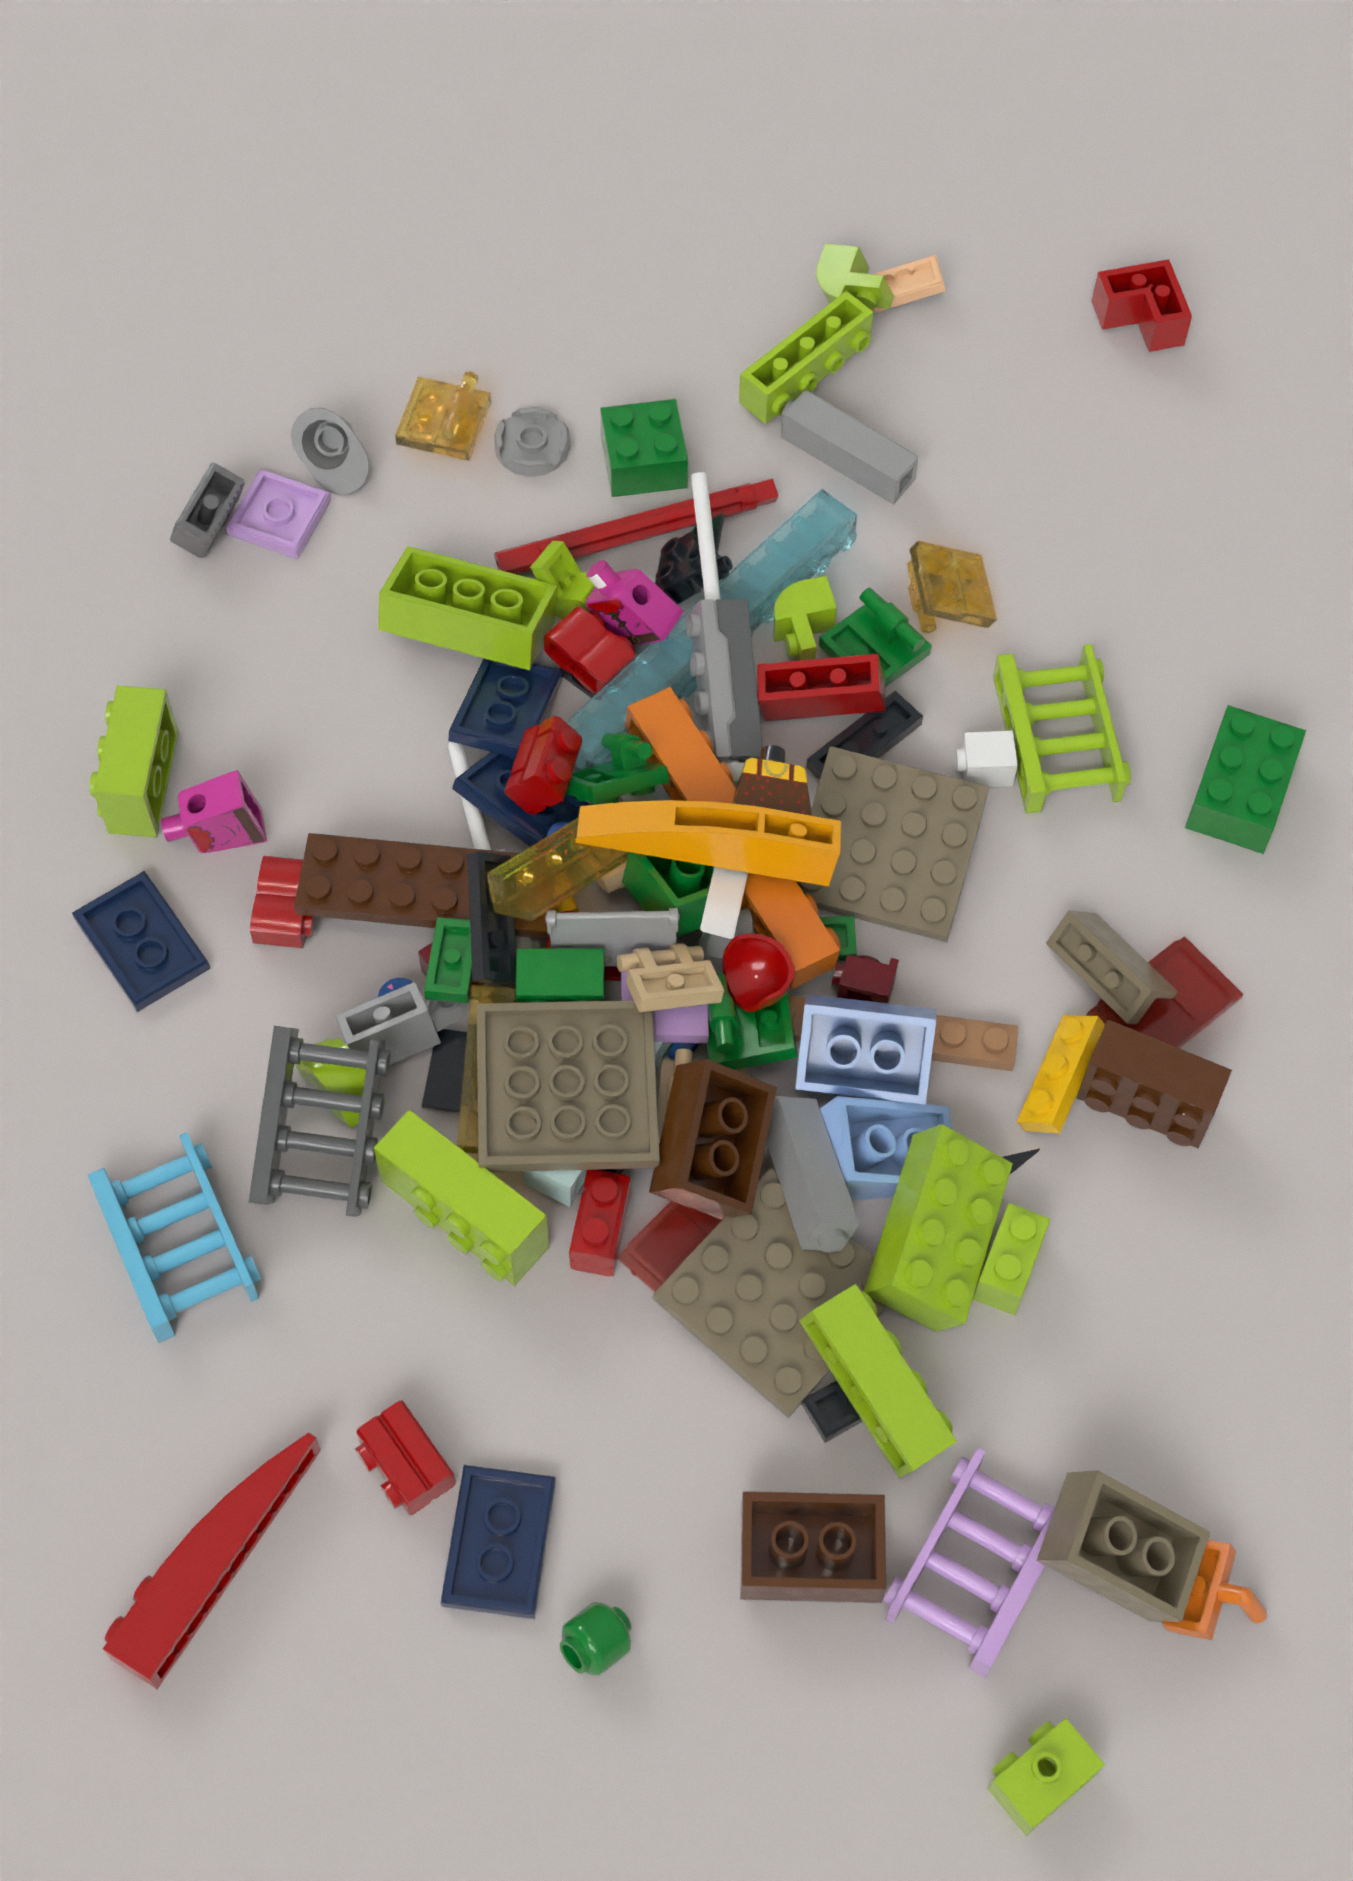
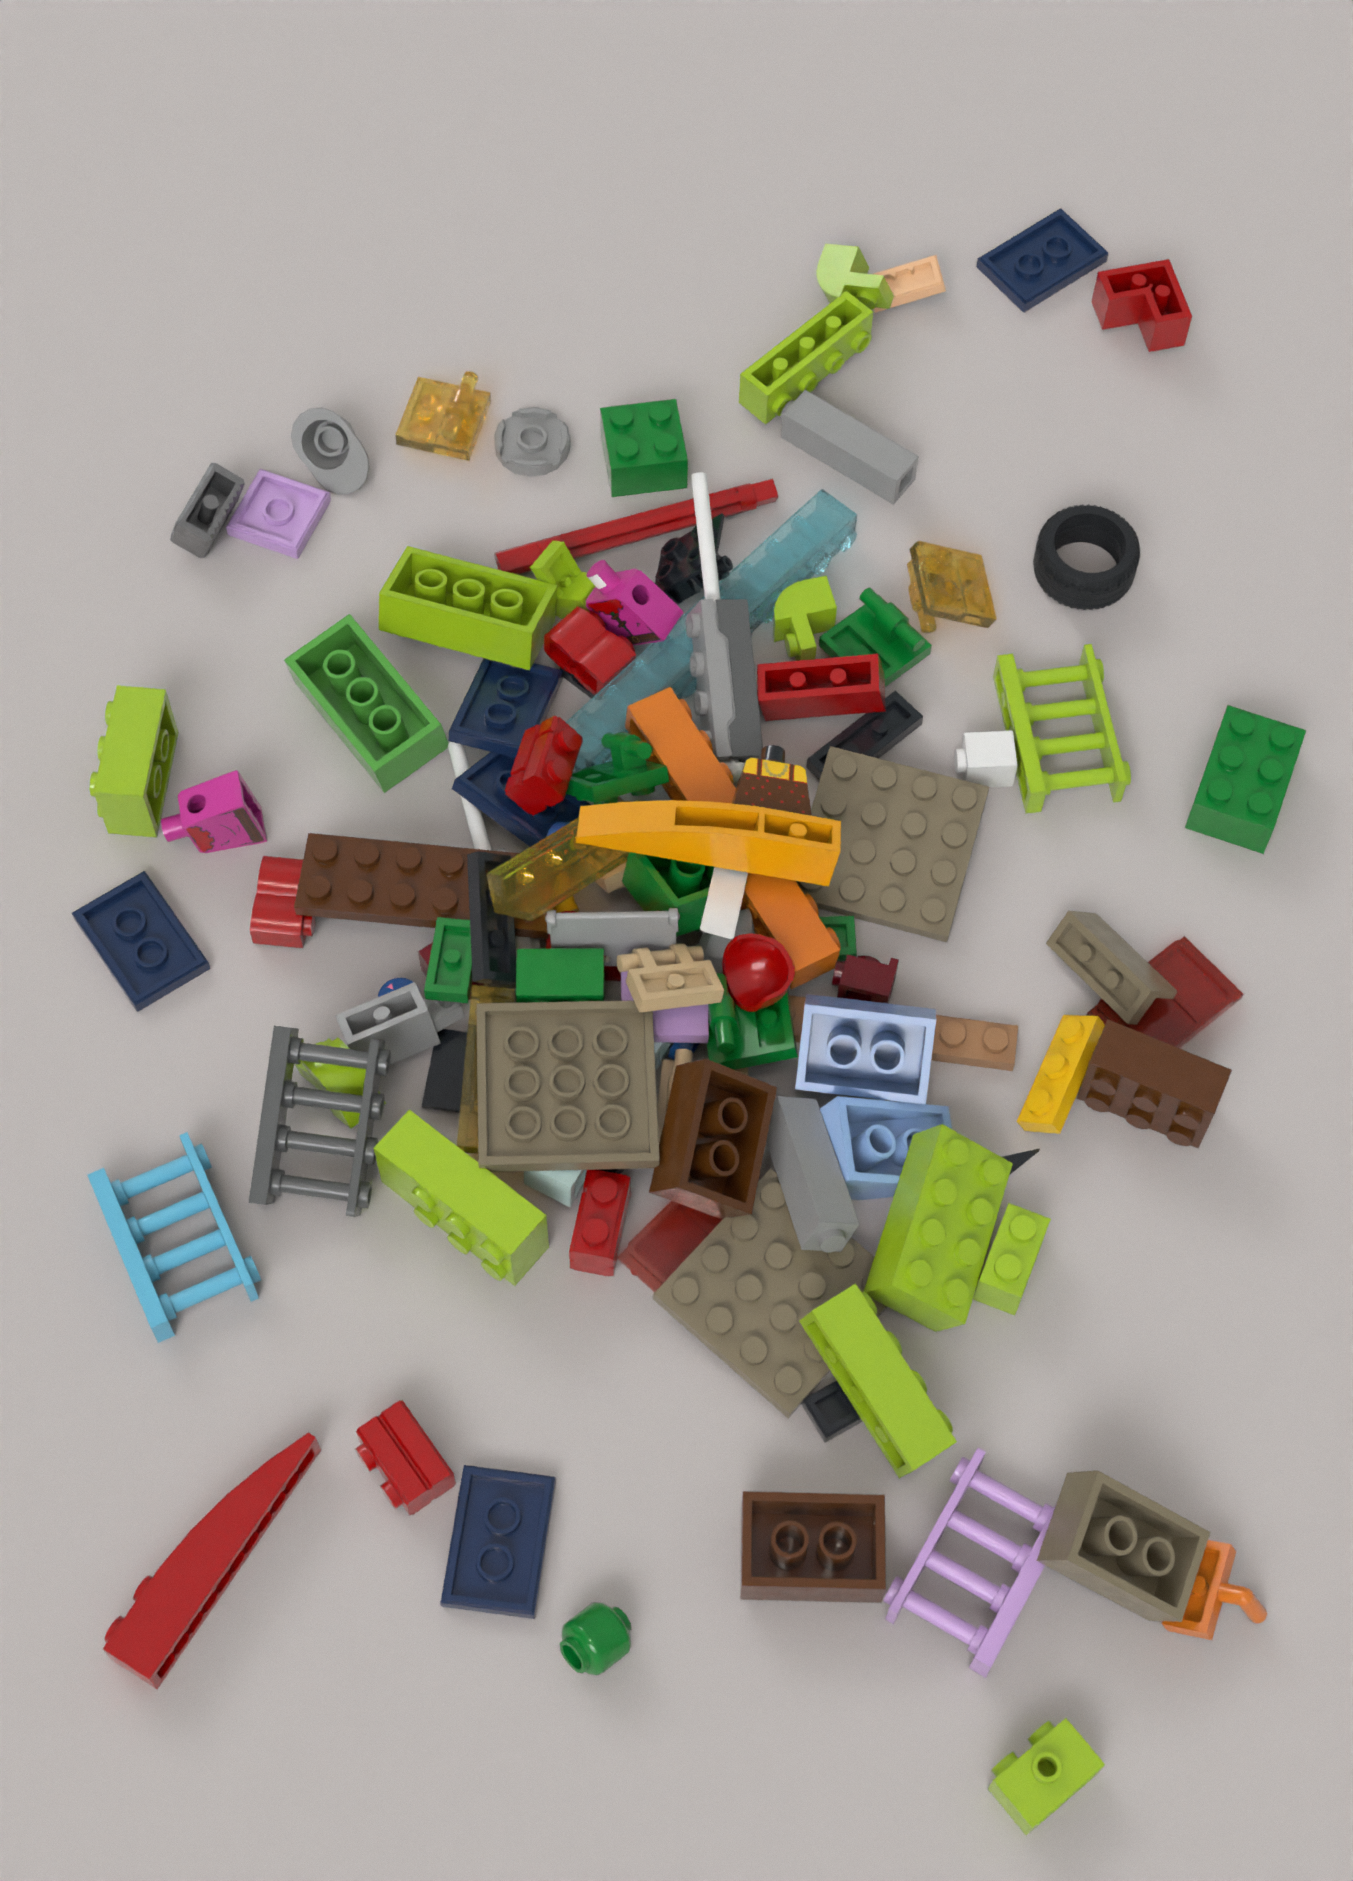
(367, 703): none -> bright green brick
(1042, 260): none -> dark blue tile
(1091, 526): none -> black tyre

